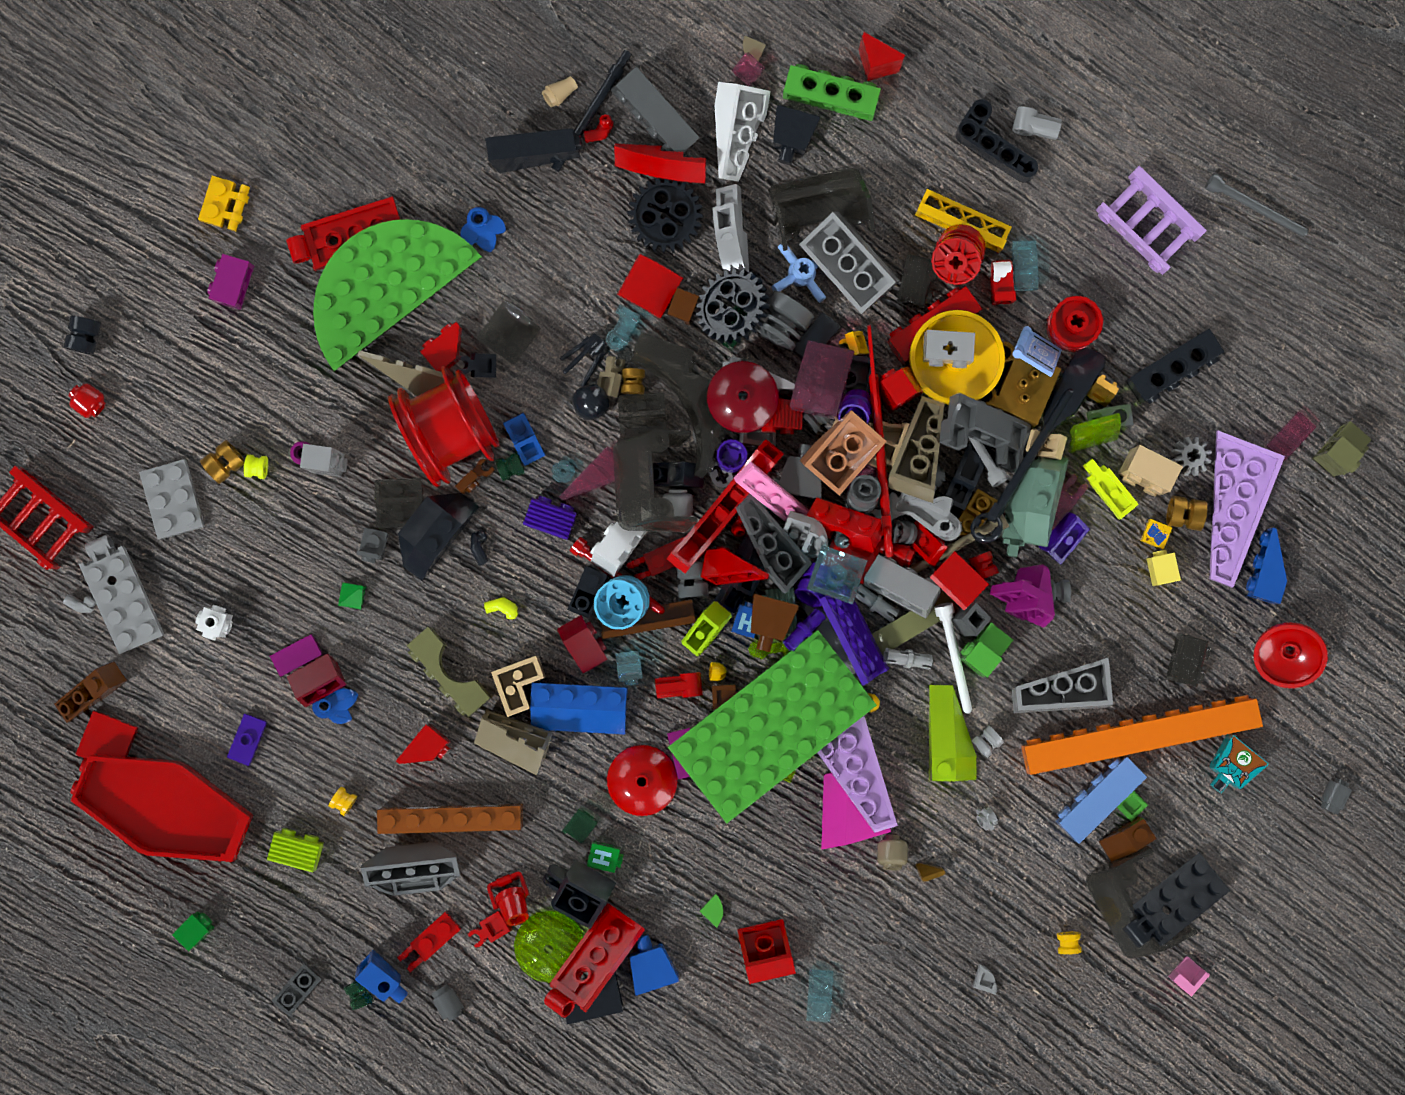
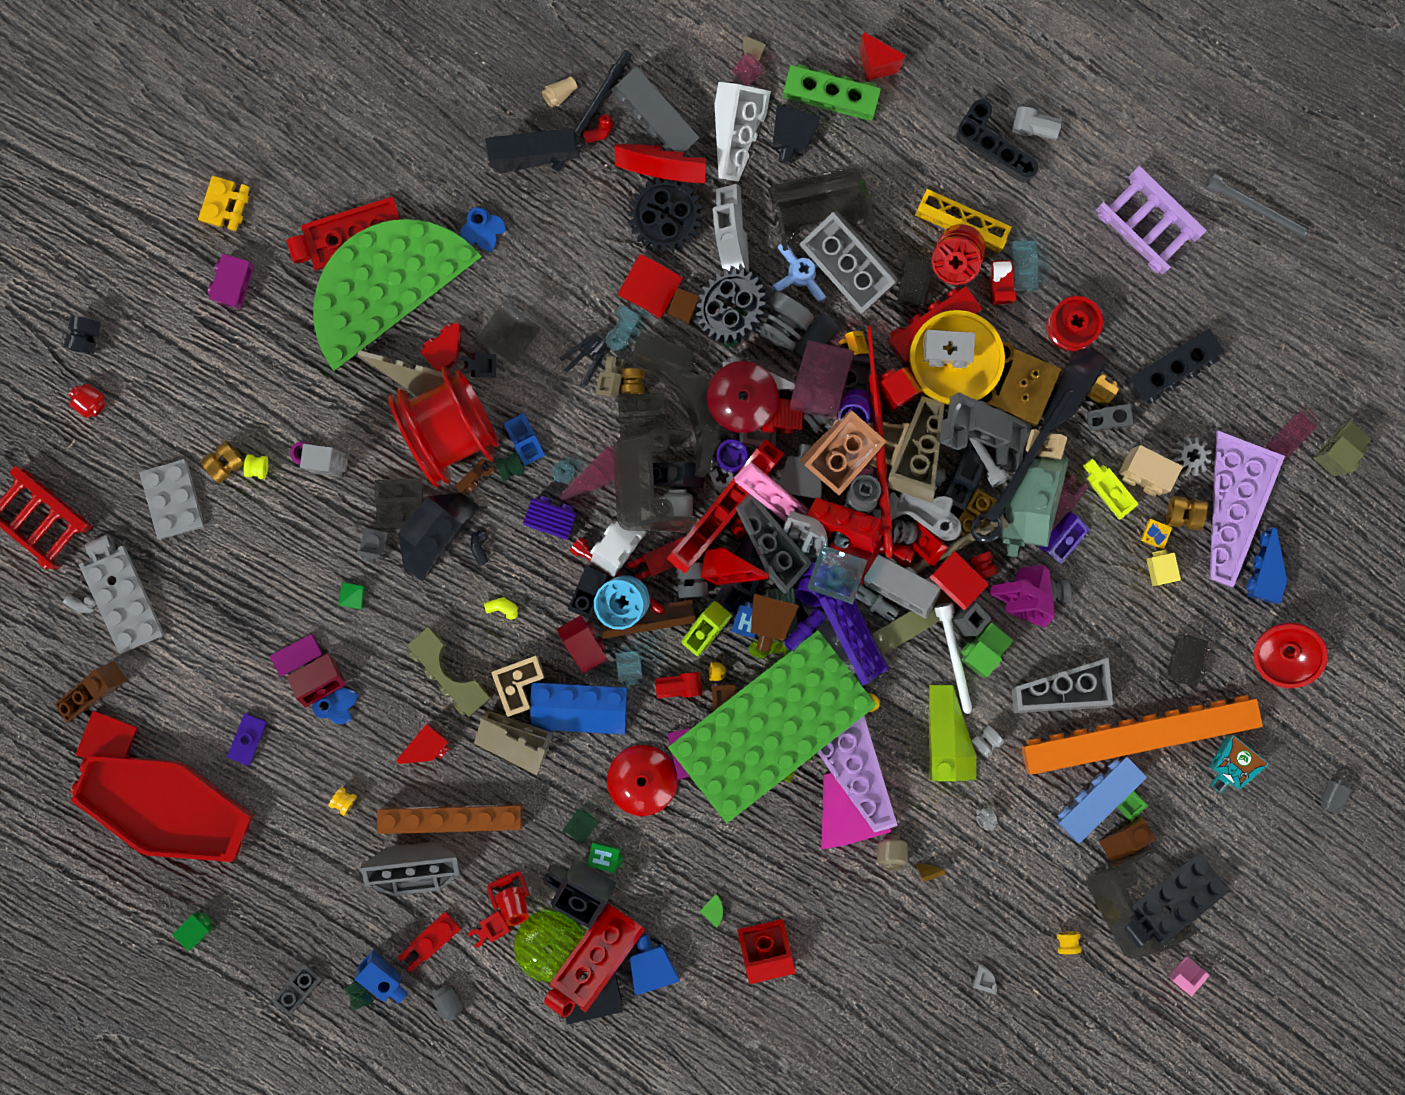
(222, 622): white brick -> none
(295, 850): lime brick -> none
(590, 402): black hair -> none
(819, 996): clear light blue slope -> none
(908, 658): light grey pin -> none
(1037, 351): light blue piece -> none
(1095, 432): clear neon green slope -> none

